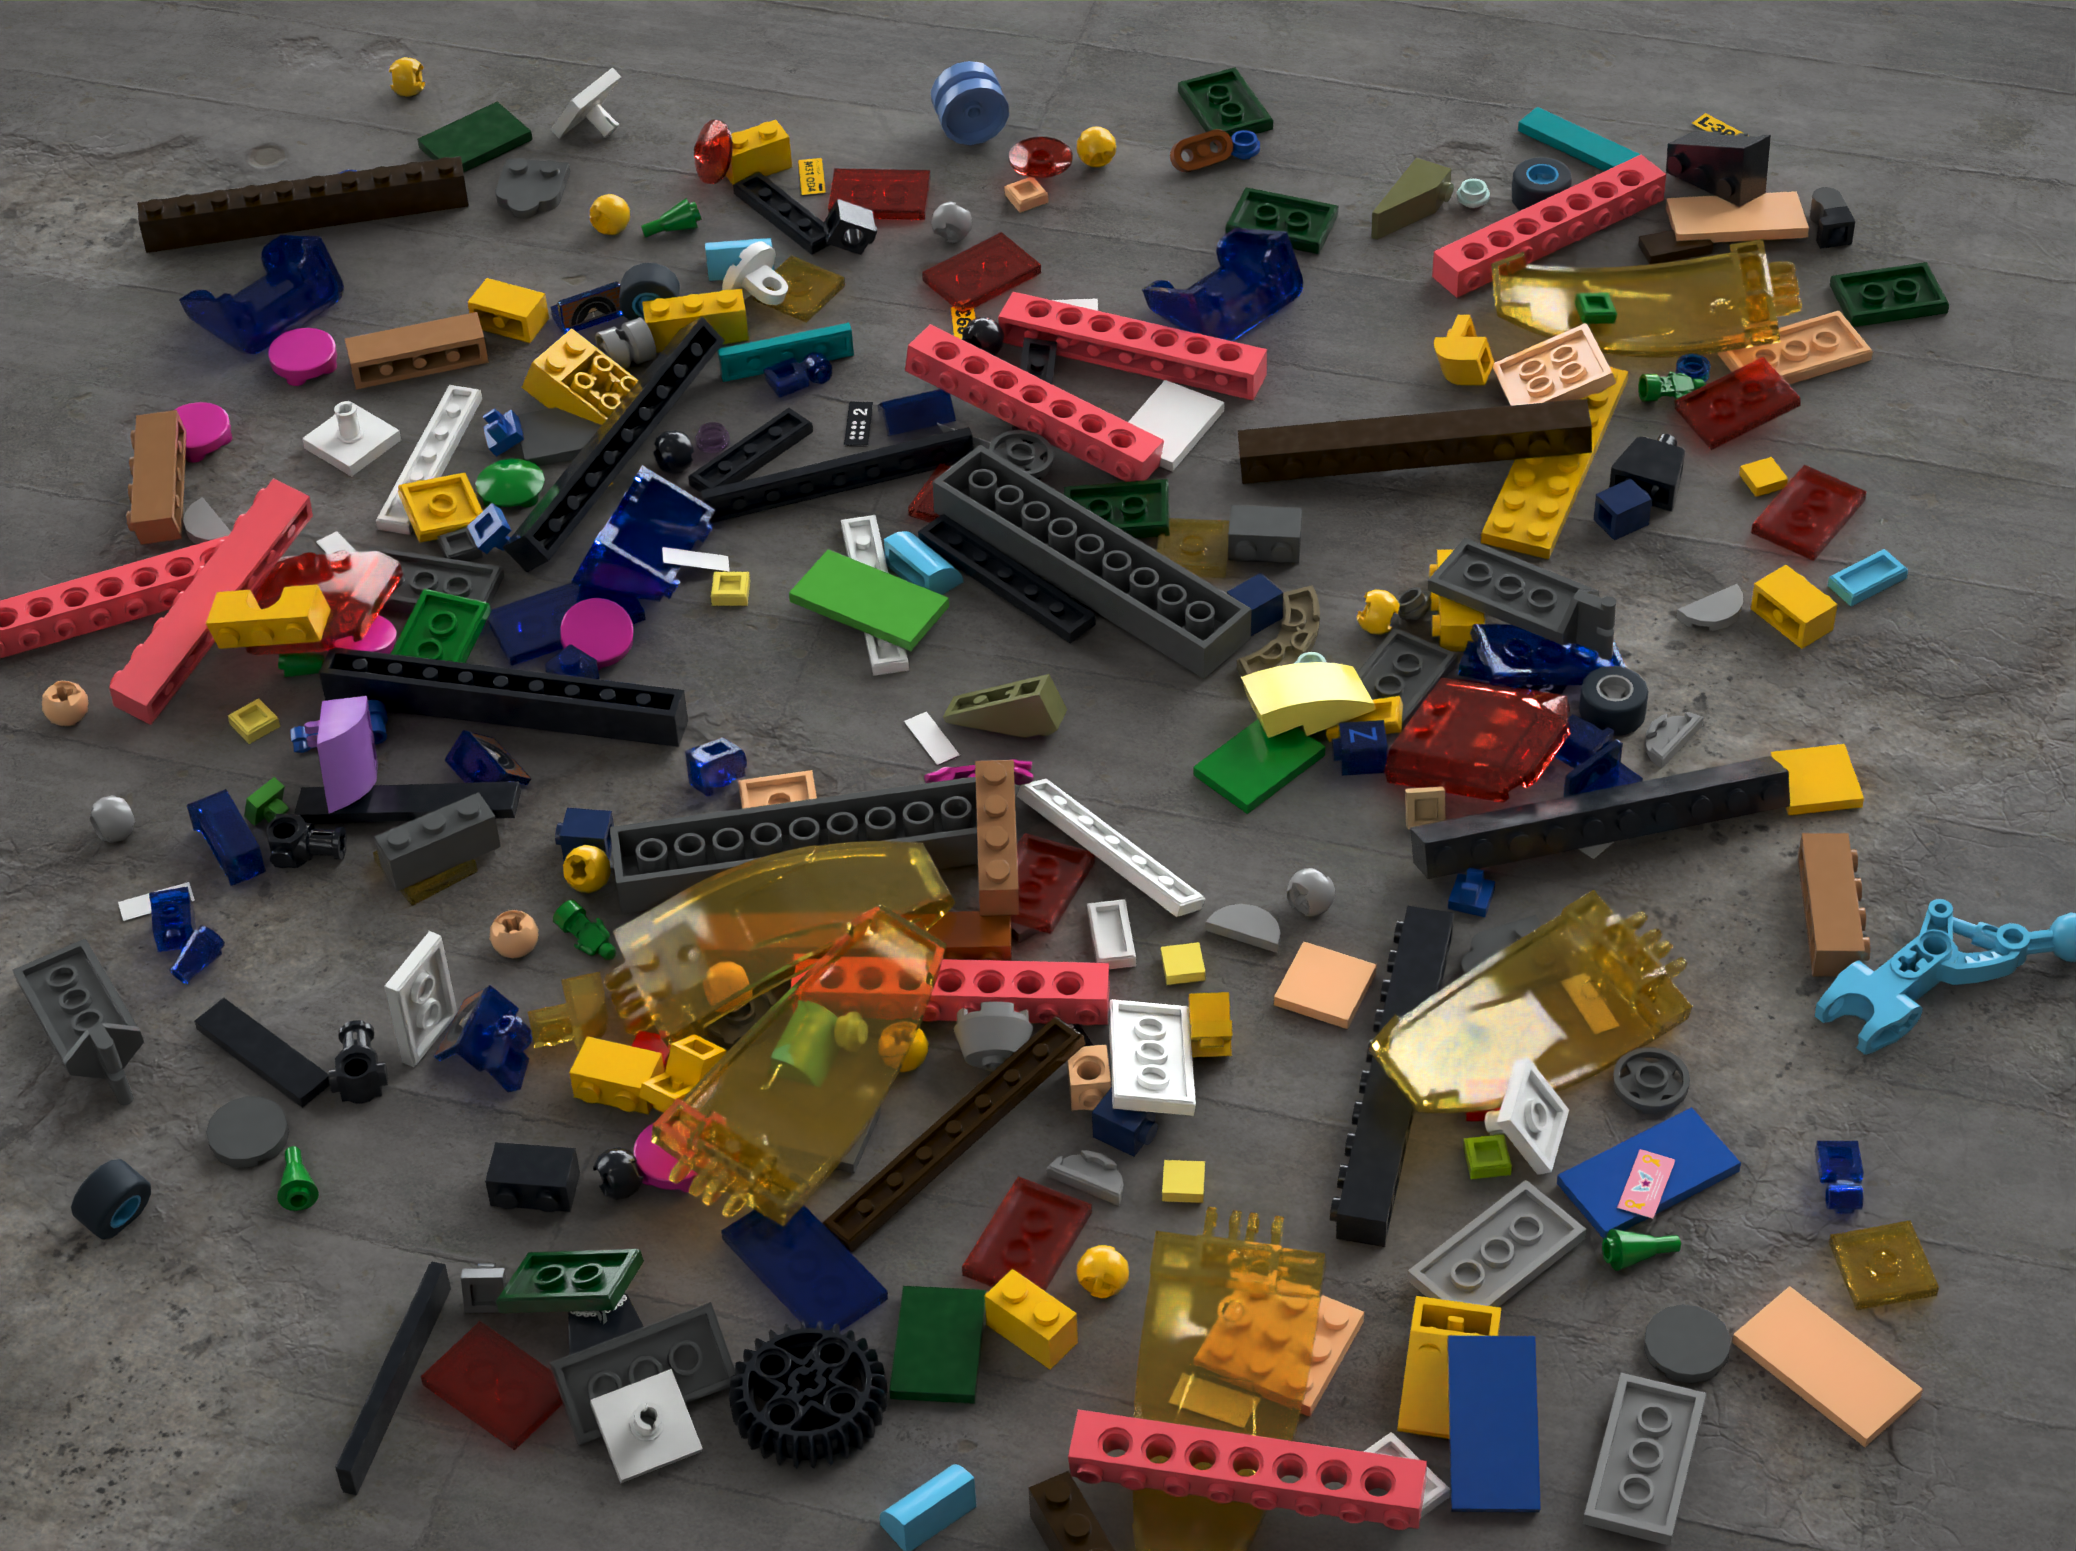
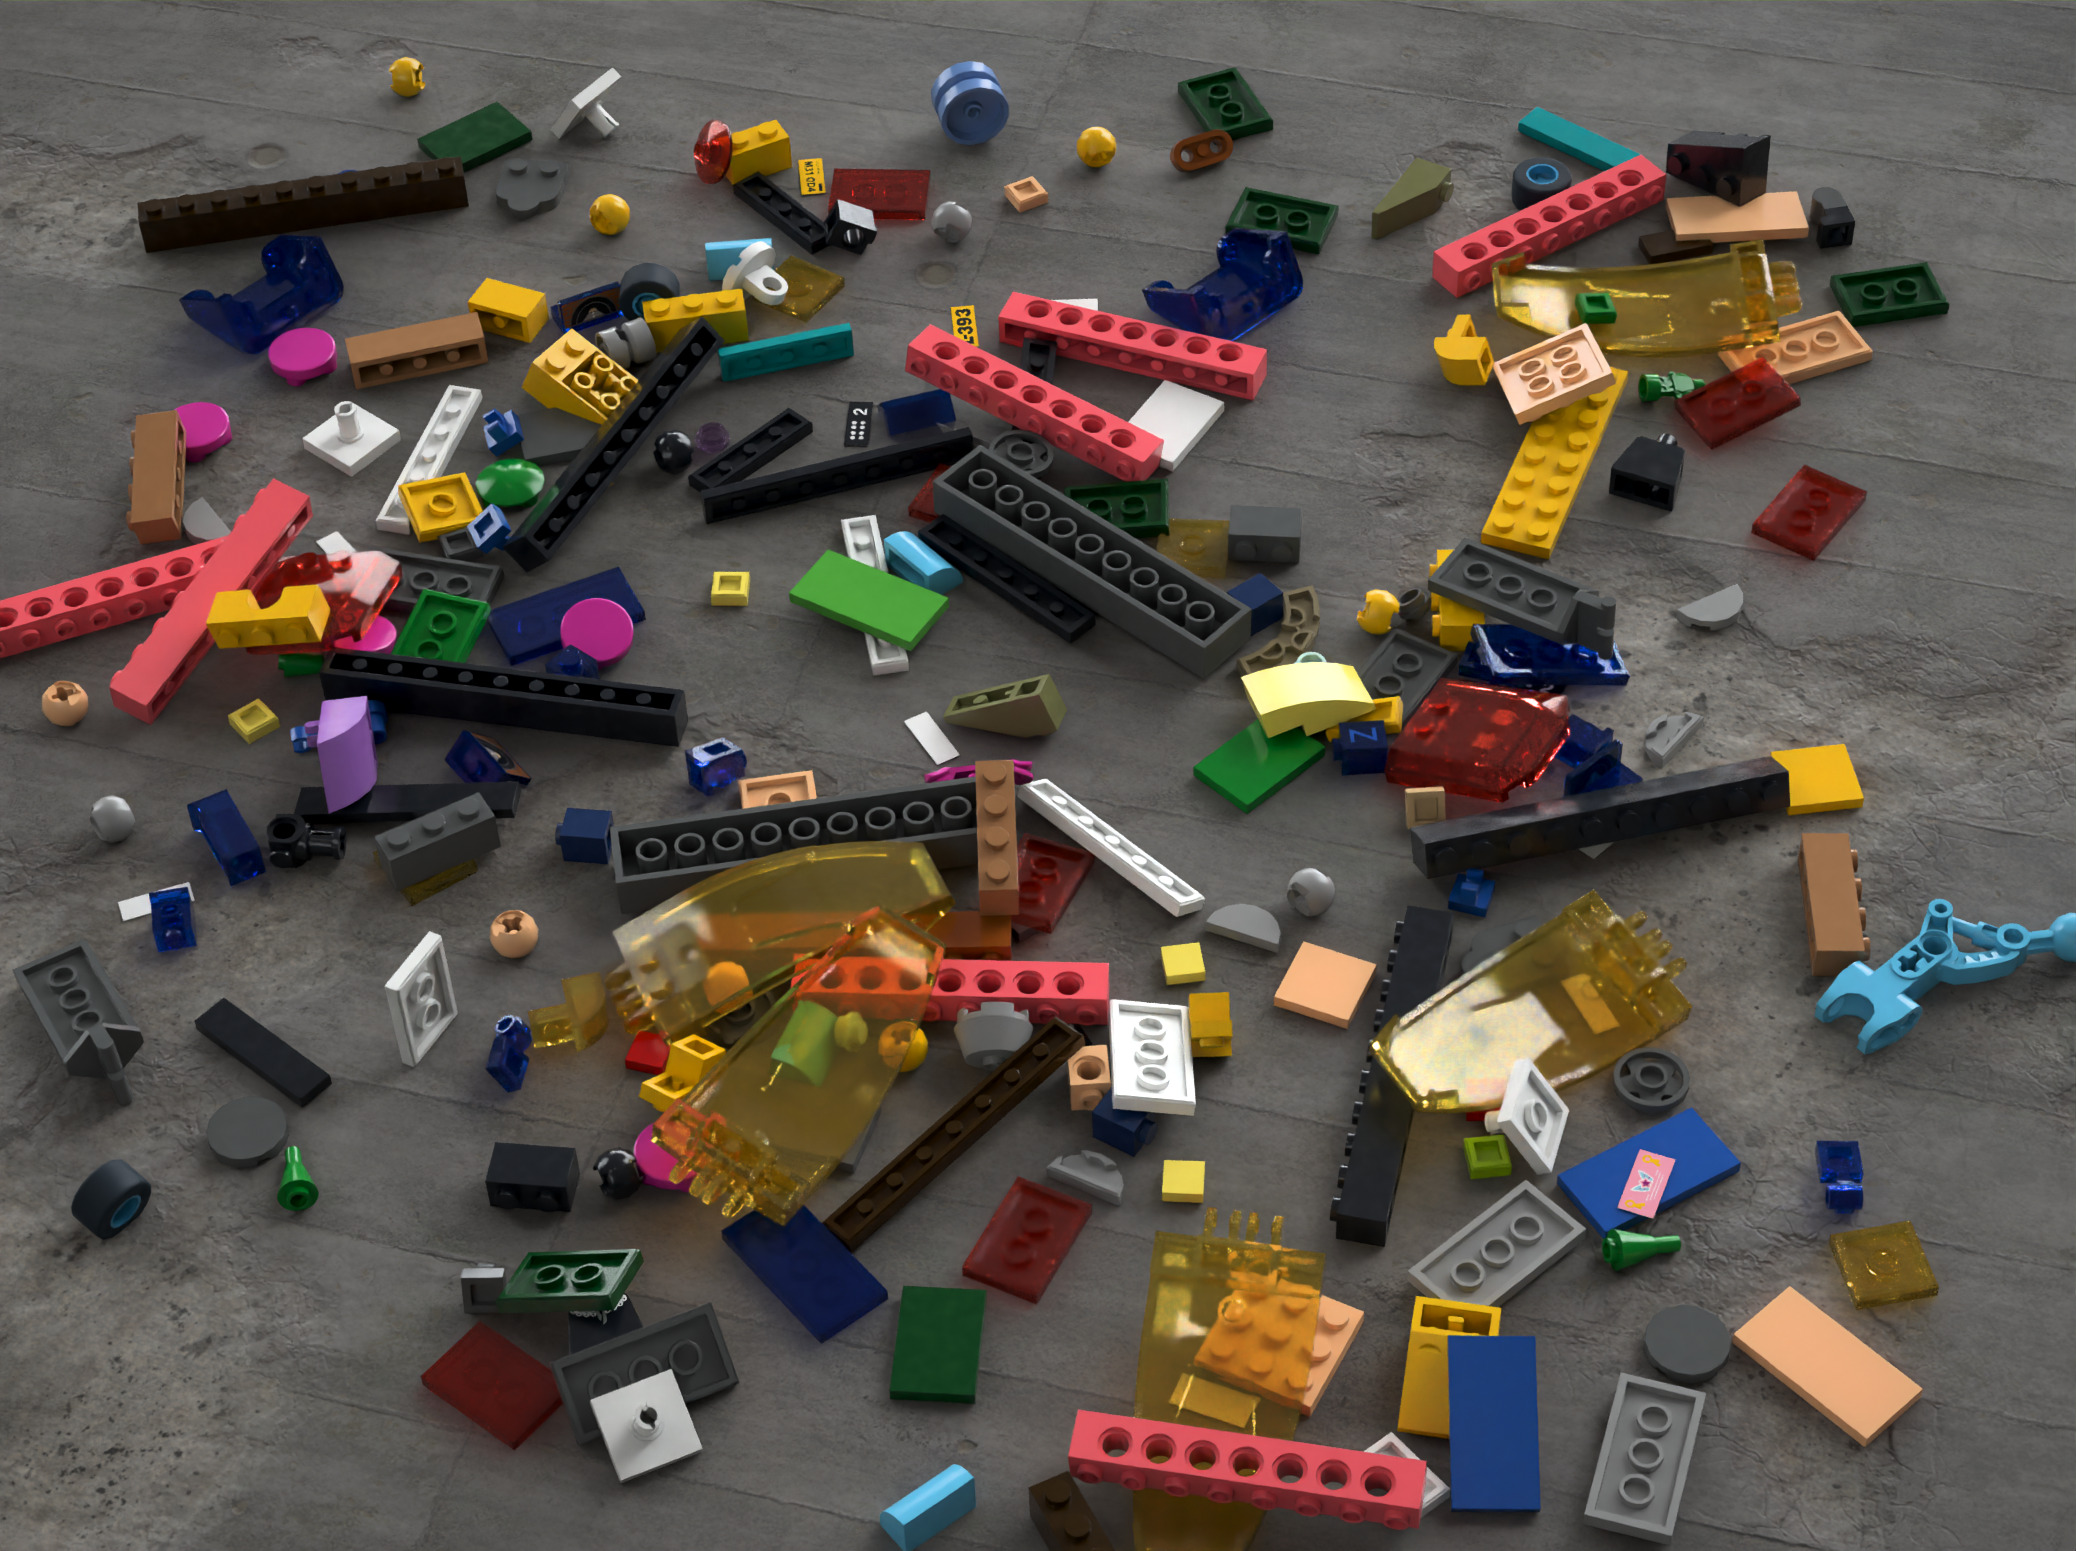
(197, 953): clear blue cone -> none
(266, 802): bright green tile -> none
(357, 1068): black connector -> none
(393, 1378): black tile -> none
(474, 1027): clear blue panel -> none
(586, 869): yellow piece -> none
(592, 936): green piece -> none
(614, 1074): yellow brick -> none
(628, 551): clear blue windscreen -> none
(680, 217): green cone -> none
(695, 559): white sticker -> none
(793, 376): clear blue plate -> none
(808, 1394): black gear -> none
(981, 272): clear red tile -> none
(984, 334): black piece -> none
(1031, 1319): yellow brick -> none
(1040, 157): clear red dish -> none
(1102, 1271): yellow piece -> none
(1111, 933): white tile -> none
(1245, 144): blue plate -> none
(1415, 441): dark brown brick -> none
(1473, 193): light aqua plate -> none
(1614, 699): black wheel -> none
(1622, 509): dark blue brick -> none
(1694, 366): clear blue tile -> none
(1712, 124): yellow sticker -> none
(1763, 476): yellow tile -> none
(1794, 606): yellow brick -> none
(1867, 577): medium azure tile -> none

